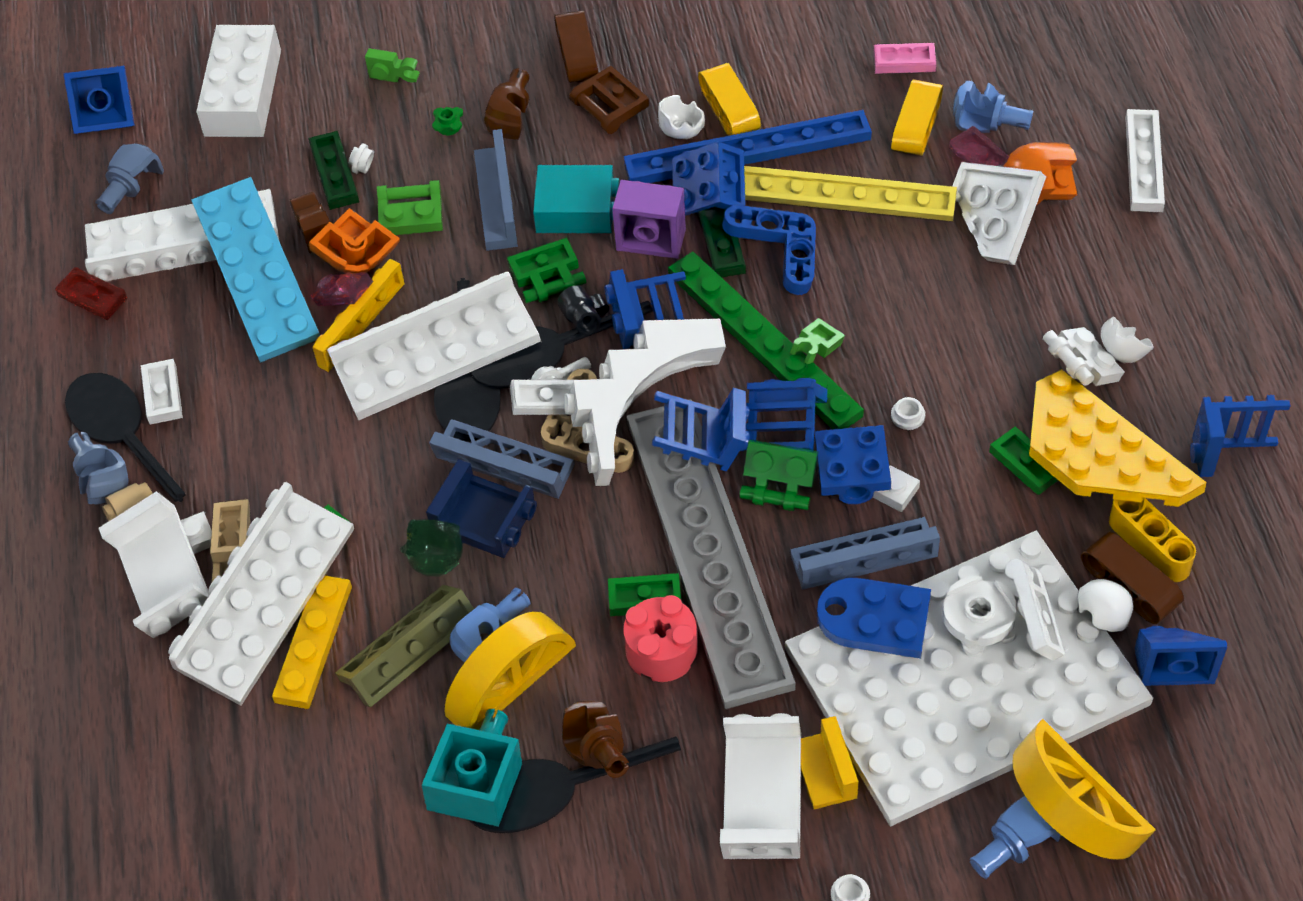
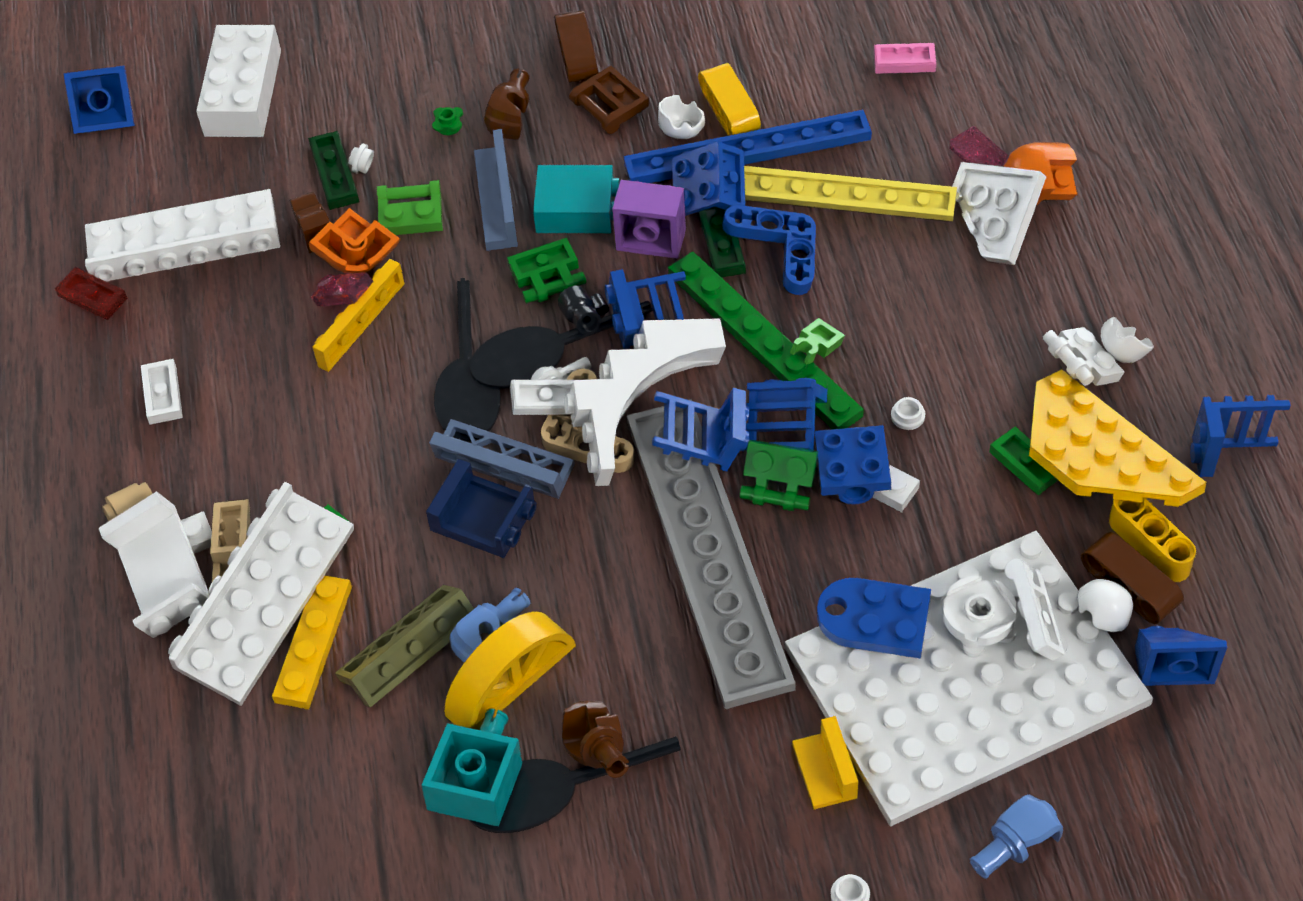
(99, 468): sand blue piece -> none
(113, 415): black piece -> none
(125, 165): sand blue piece -> none
(256, 269): medium azure plate -> none
(387, 66): bright green plate -> none
(433, 345): white bracket -> none
(433, 546): clear green helmet -> none
(630, 591): green plate -> none
(660, 638): coral brick -> none
(762, 787): white panel -> none
(865, 552): sand blue fence -> none
(917, 117): yellow beam -> none
(986, 110): medium blue piece -> none
(1076, 797): yellow window -> none
(1144, 160): white plate -> none

